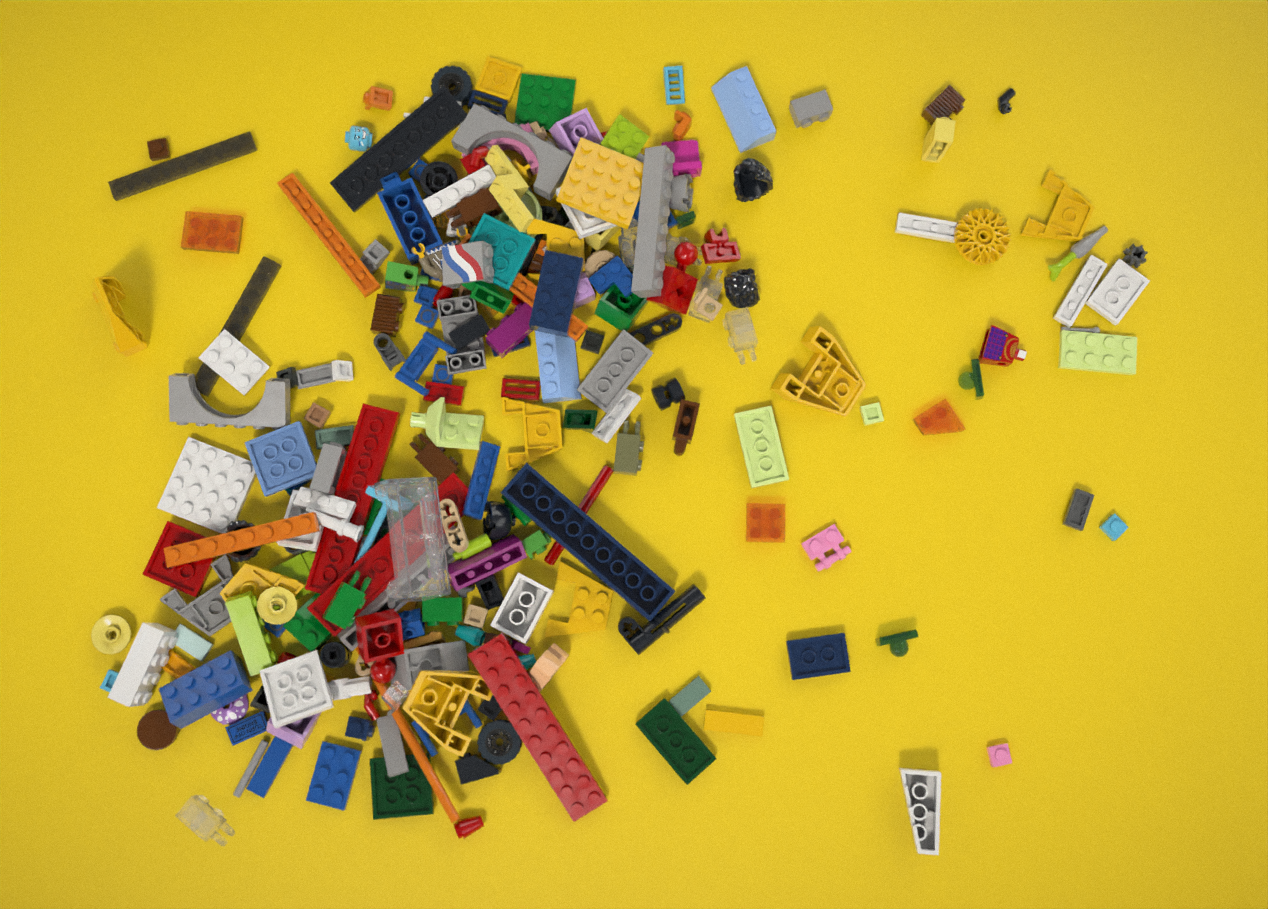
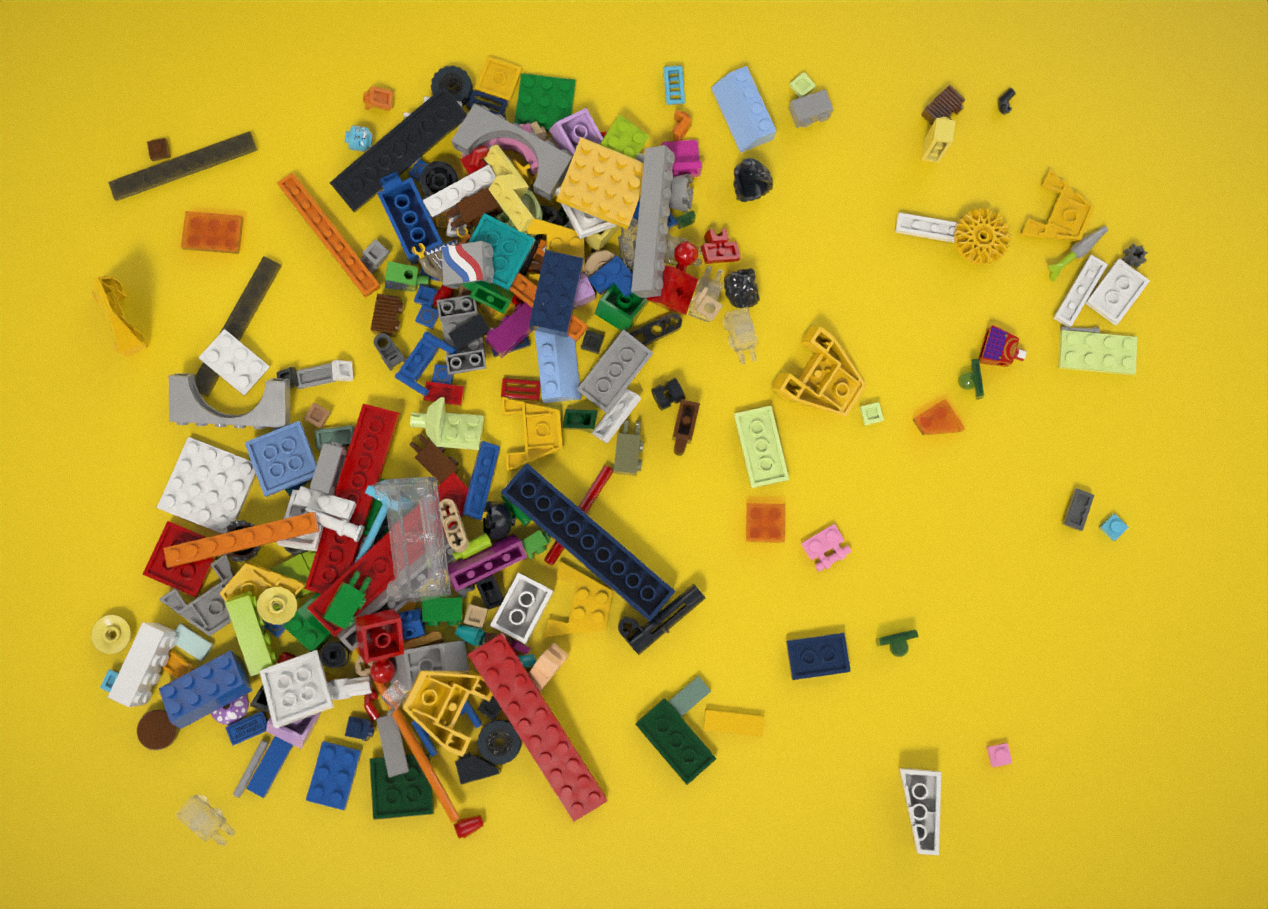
(802, 85): none -> yellowish green plate

